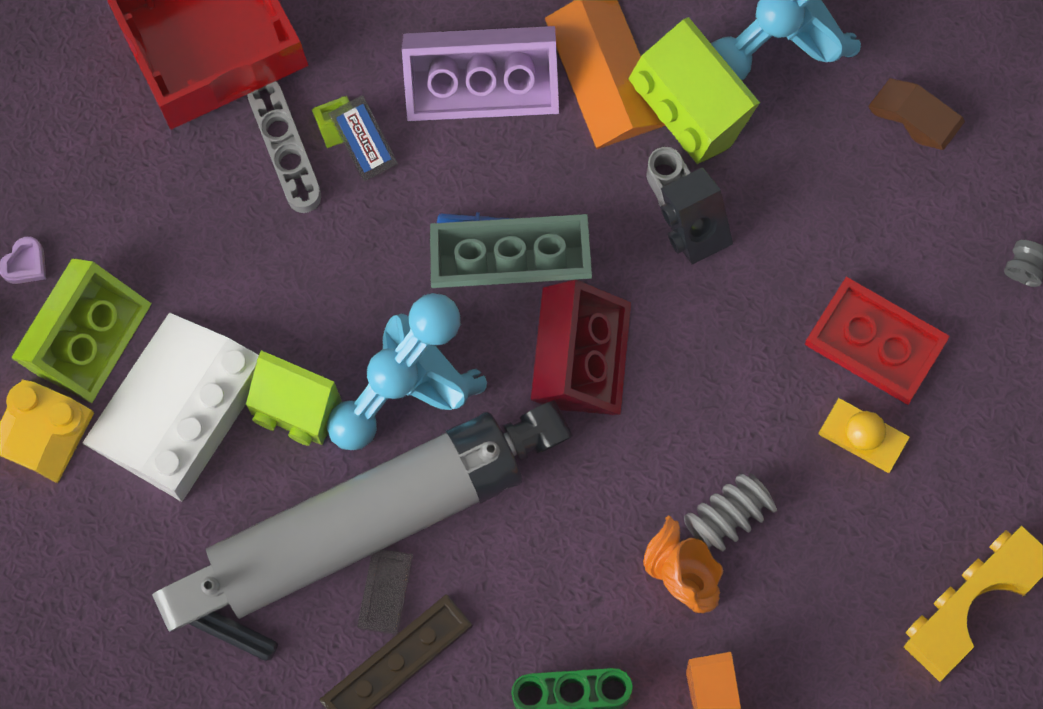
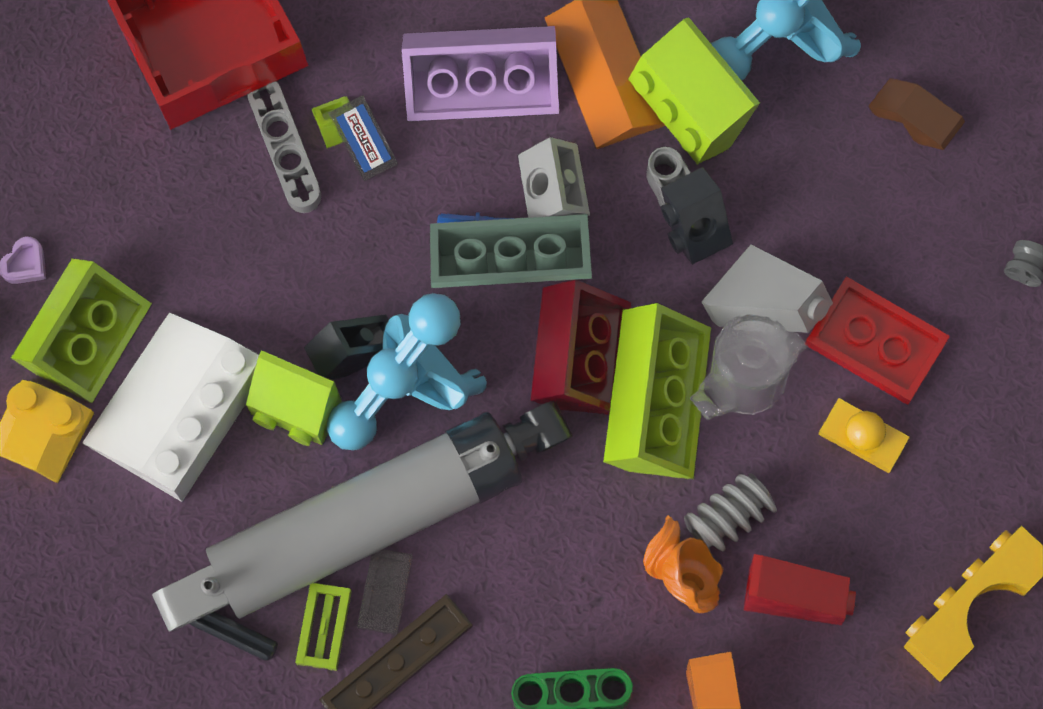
(318, 661): none -> lime tile
(346, 345): none -> black slope
(553, 179): none -> light grey brick
(656, 373): none -> lime slope
(748, 367): none -> clear container
(768, 288): none -> light grey slope
(797, 591): none -> red slope

